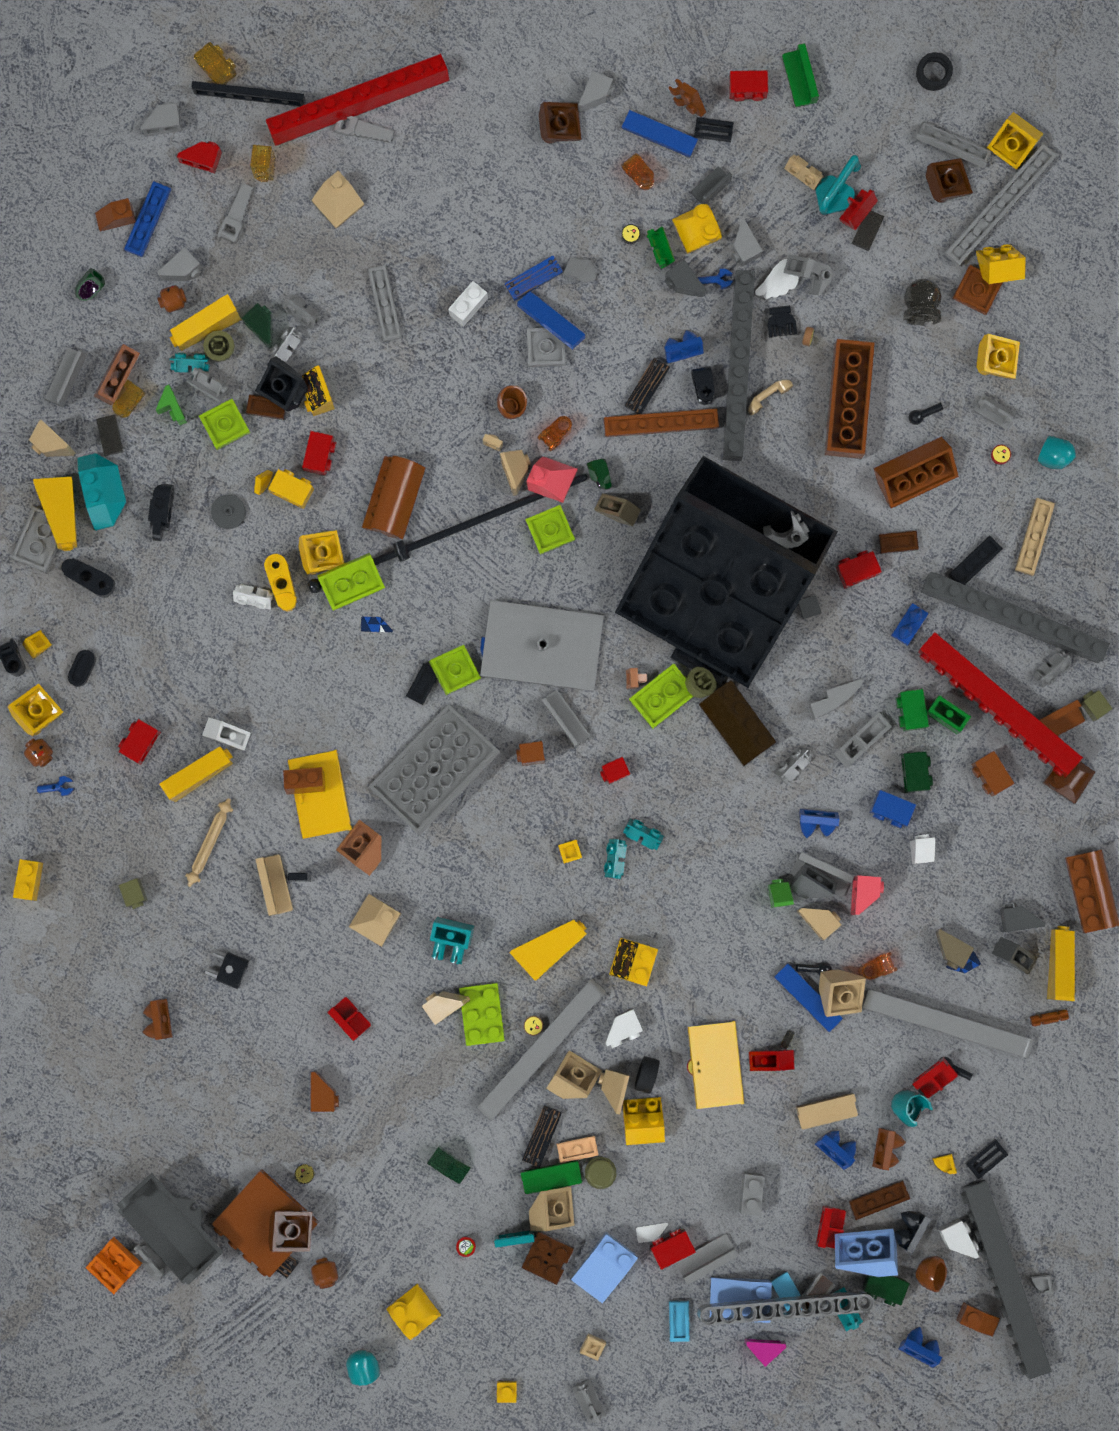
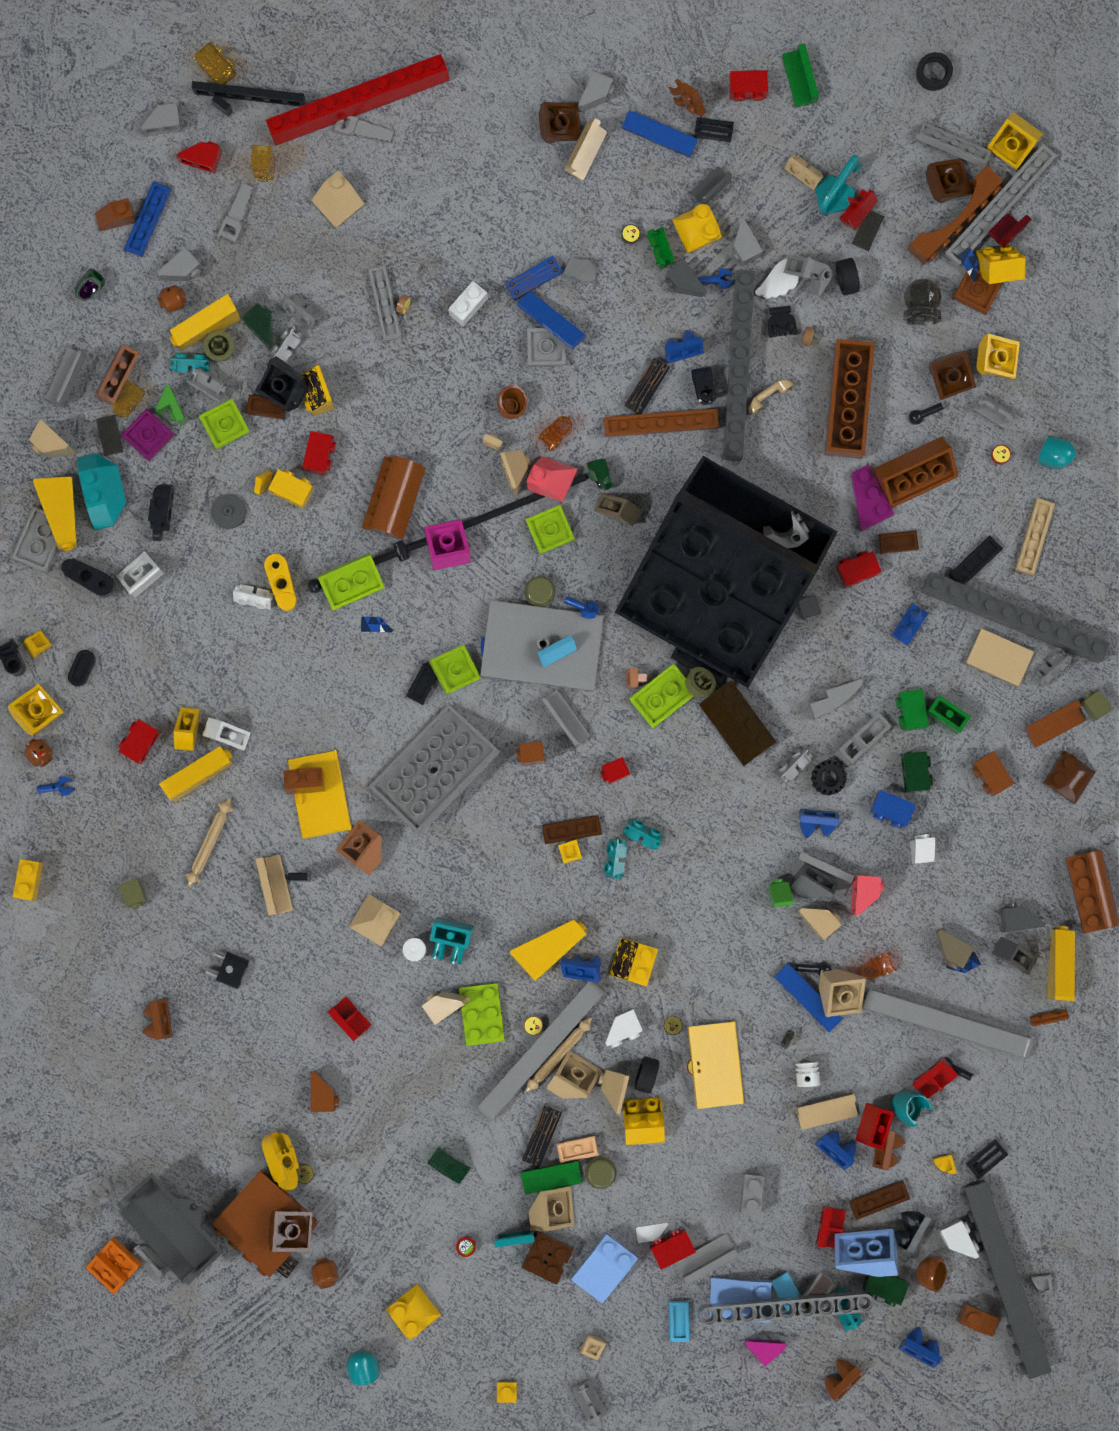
(139, 574): none -> white slope
(147, 434): none -> magenta tile
(186, 729): none -> yellow slope
(222, 105): none -> black tile
(281, 1160): none -> yellow piece
(320, 552): yellow slope -> none
(403, 304): none -> medium nougat tile
(414, 949): none -> white piece
(447, 545): none -> dark pink slope
(540, 591): none -> olive piece
(557, 651): none -> medium azure tile
(559, 1053): none -> tan wheel
(571, 829): none -> reddish brown tile
(581, 970): none -> blue tile
(585, 149): none -> tan panel
(588, 610): none -> blue bar
(637, 169): clear orange piece -> none
(673, 1025): none -> clear smoke tile
(771, 1060): red slope -> none
(807, 1069): none -> white piece
(840, 777): none -> black tyre
(847, 276): none -> black tyre
(850, 1376): none -> dark orange tile
(869, 498): none -> magenta wing
(874, 1126): none -> red brick
(927, 244): none -> dark orange arch
(952, 374): none -> reddish brown slope
(969, 262): none -> dark blue sticker
(999, 657): none -> tan tile
(1000, 705): red brick -> none
(1008, 229): none -> dark red panel

